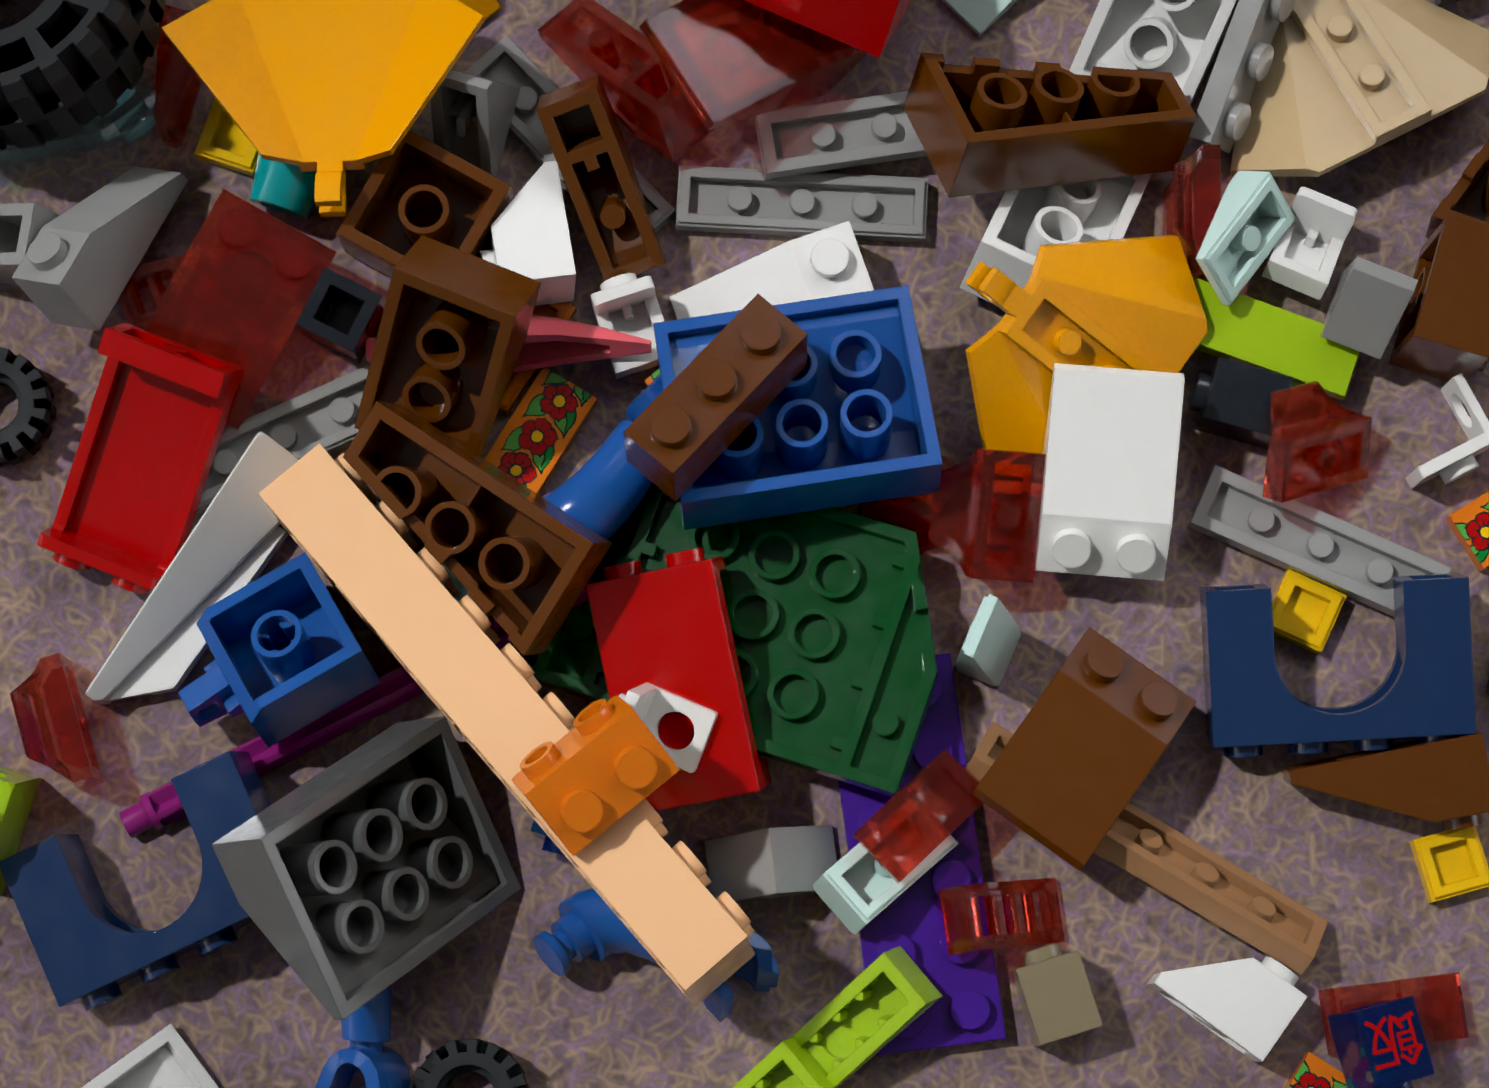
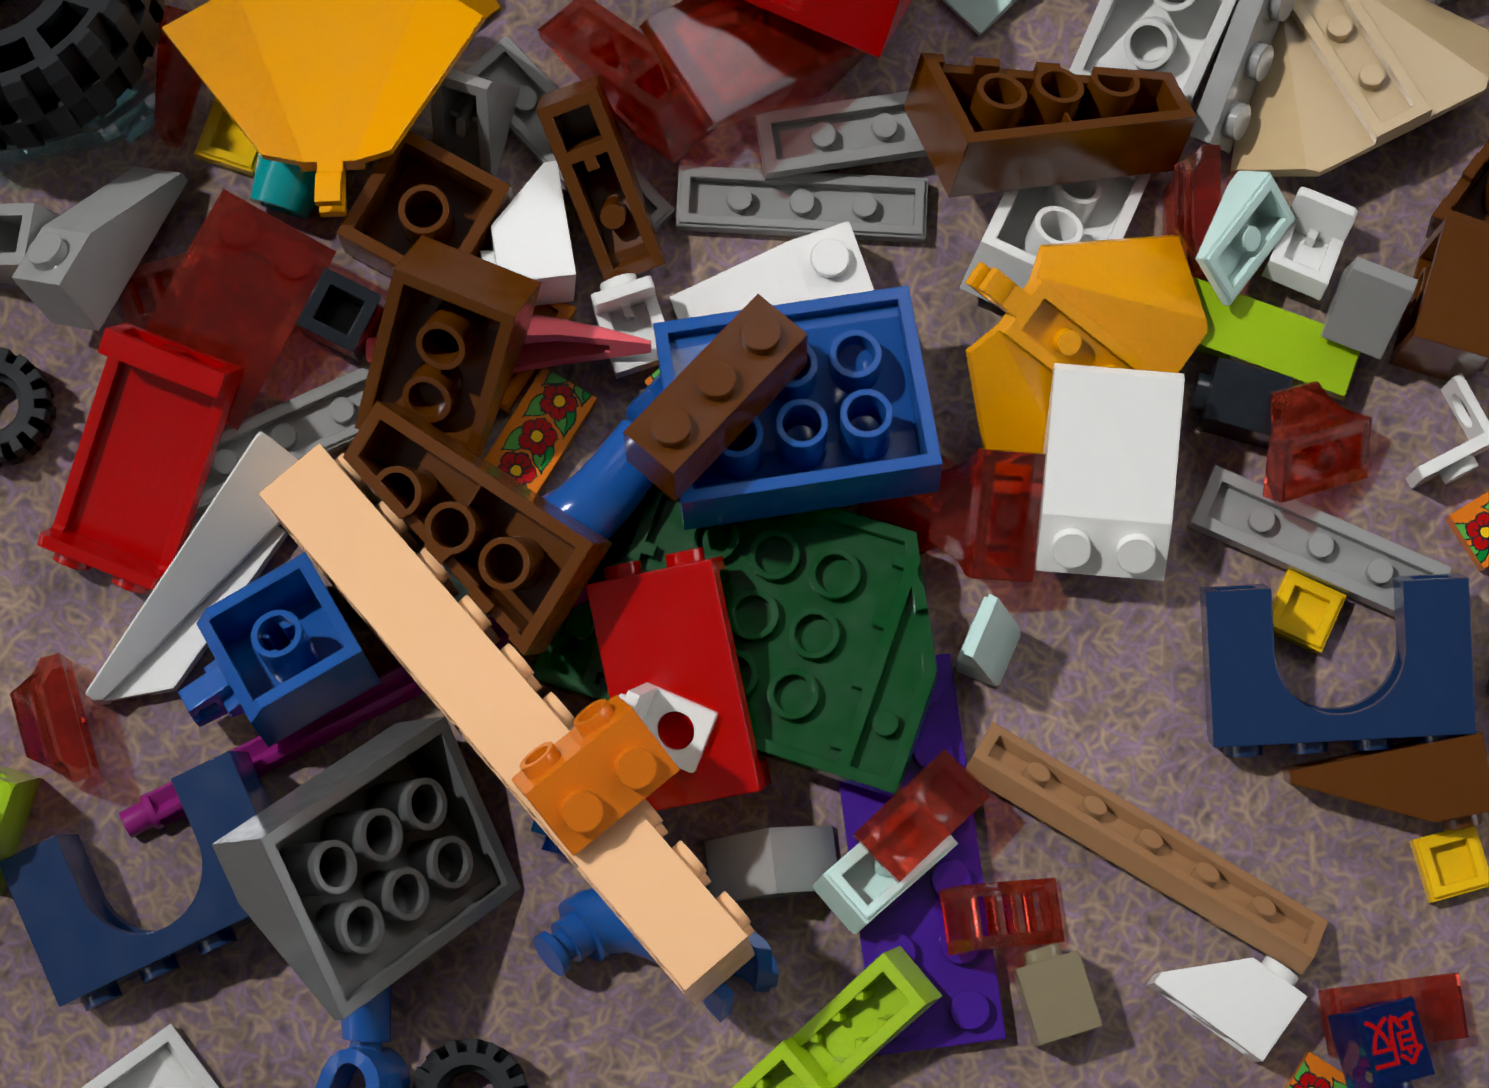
(1084, 748): reddish brown slope -> none

